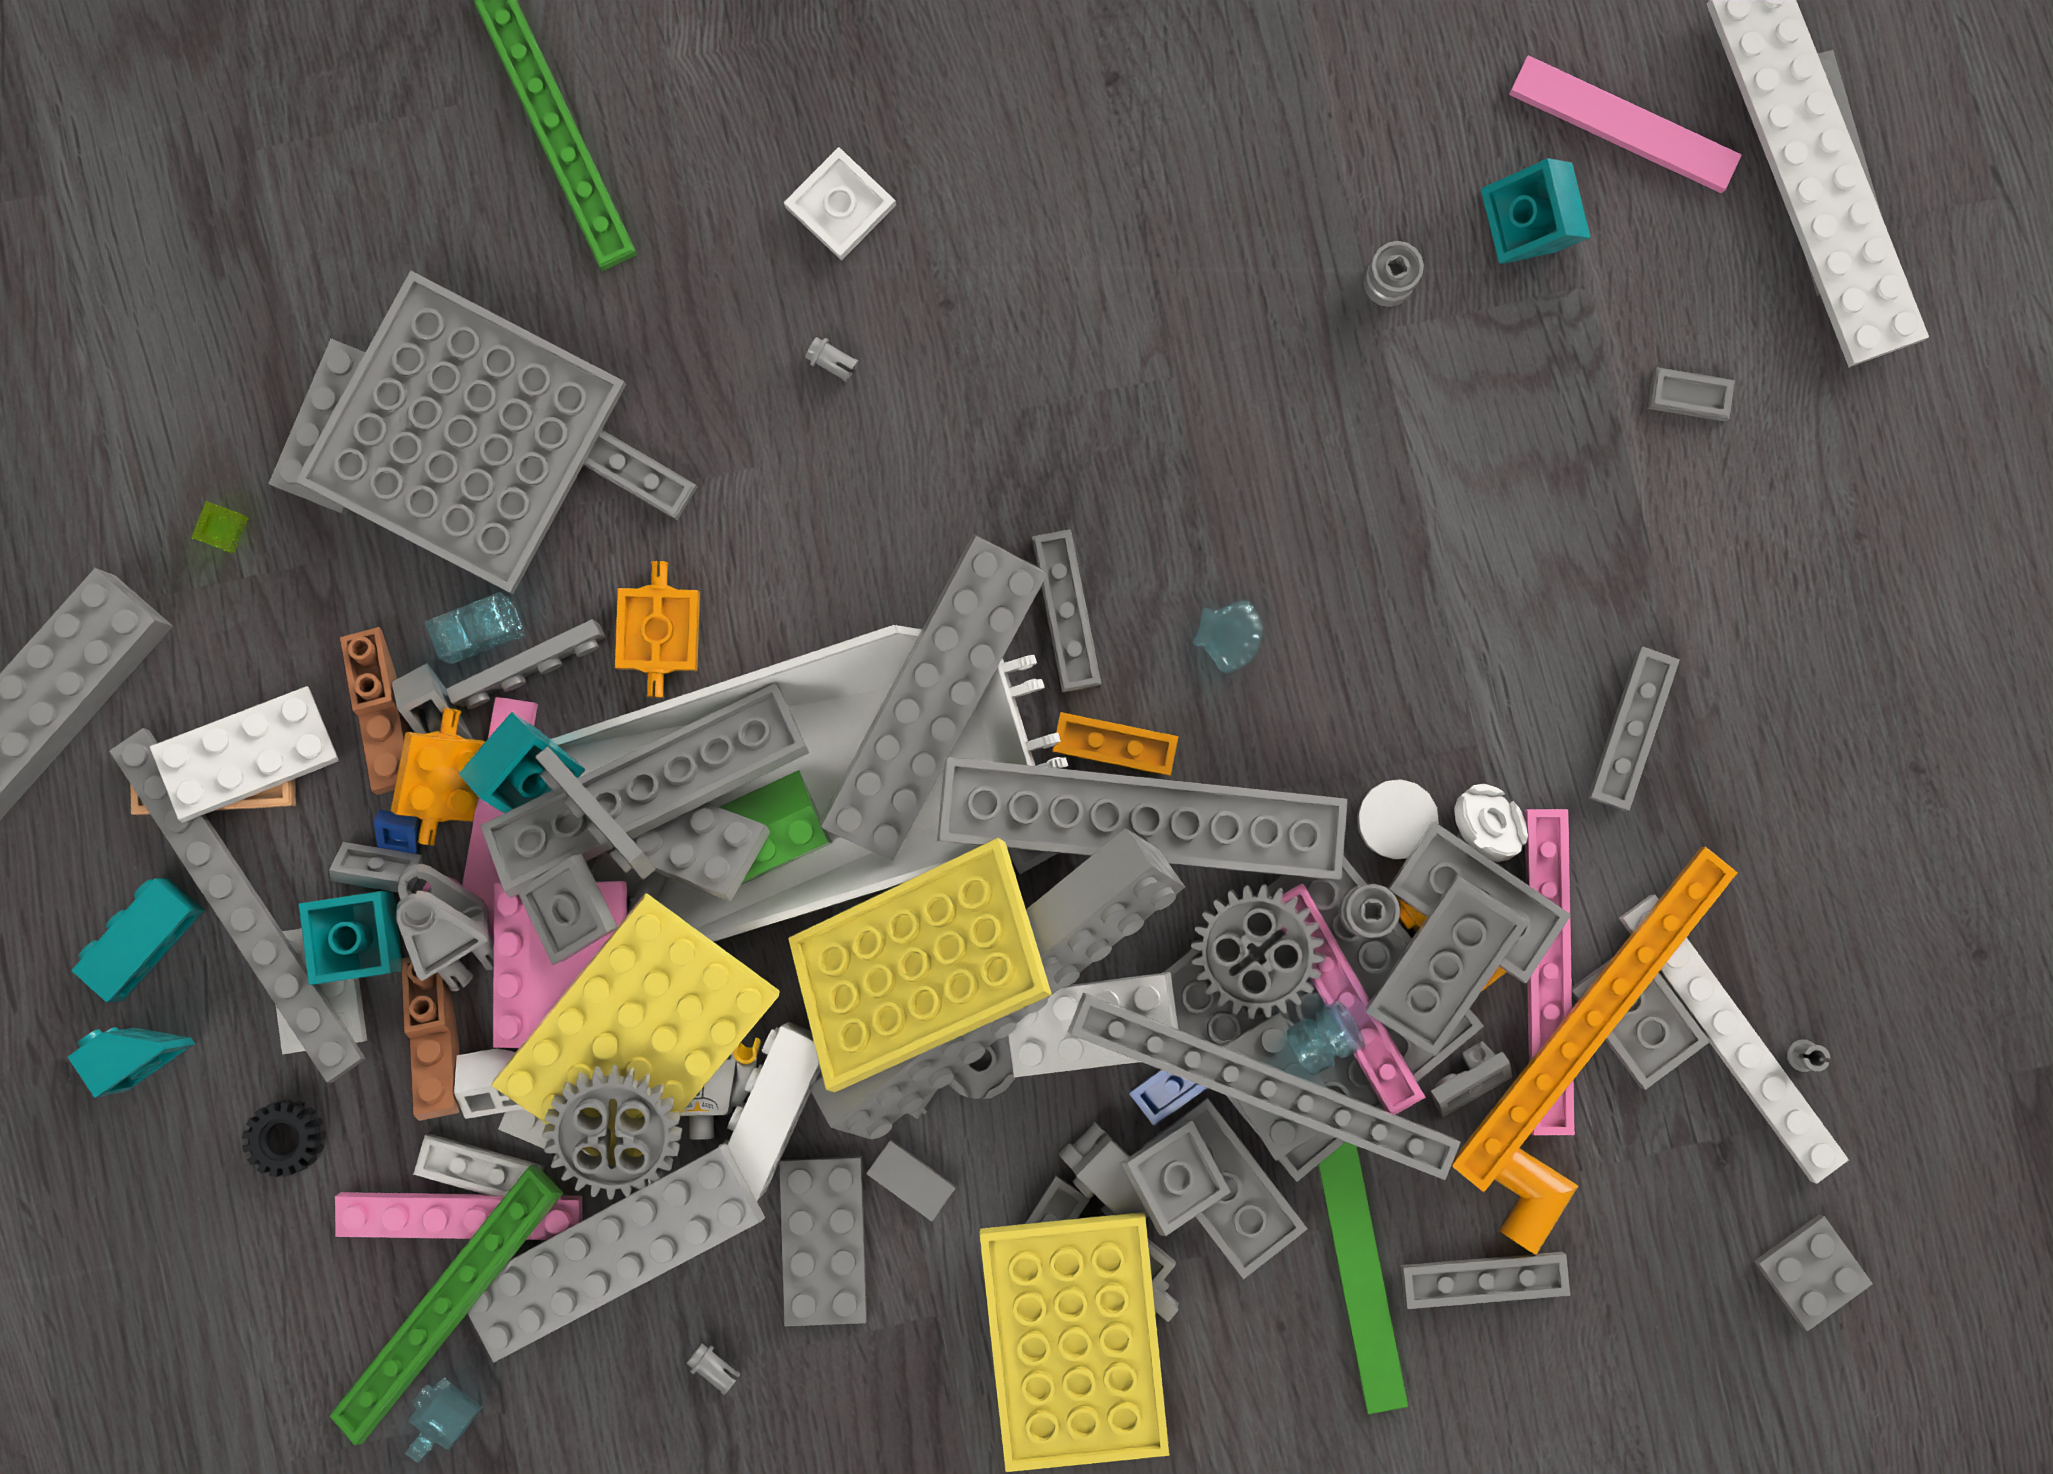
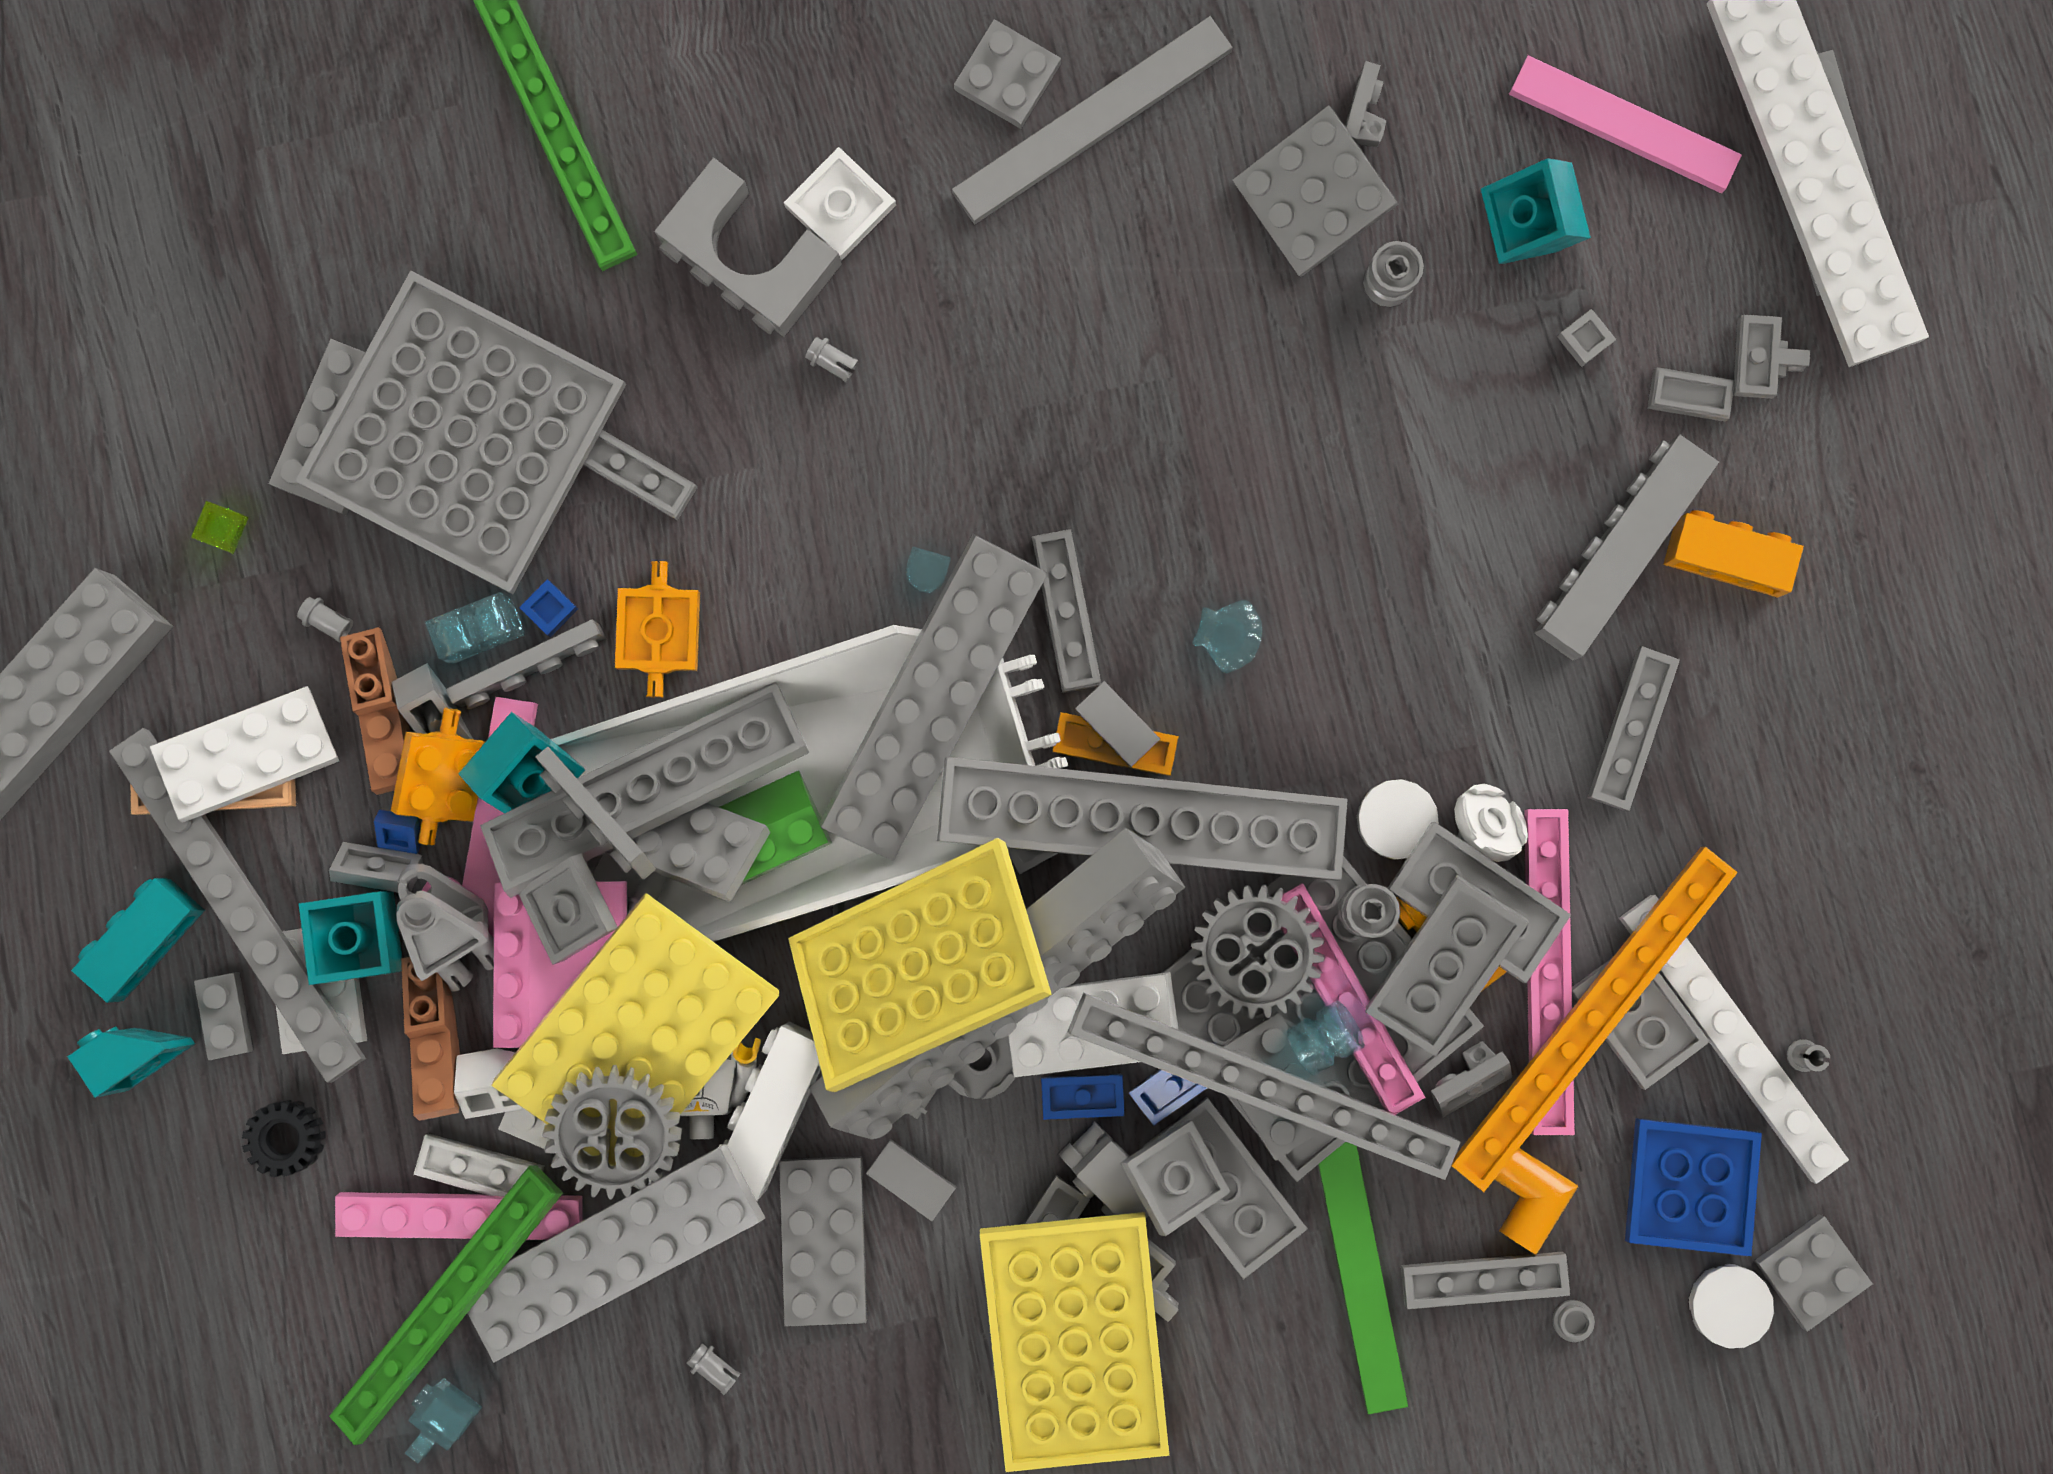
(223, 1016): none -> light grey plate
(318, 615): none -> light grey pin
(548, 608): none -> blue plate
(774, 296): none -> light grey arch
(927, 569): none -> clear light blue tile
(1007, 74): none -> light grey plate
(1082, 1096): none -> blue plate
(1092, 120): none -> light grey tile
(1117, 724): none -> light grey tile
(1315, 191): none -> light grey plate
(1362, 125): none -> light grey hinge
(1573, 1320): none -> light grey plate
(1586, 337): none -> light grey plate
(1625, 547): none -> light grey brick
(1693, 1187): none -> blue plate
(1731, 1306): none -> white tile
(1734, 553): none -> light orange brick
(1763, 357): none -> light grey hinge

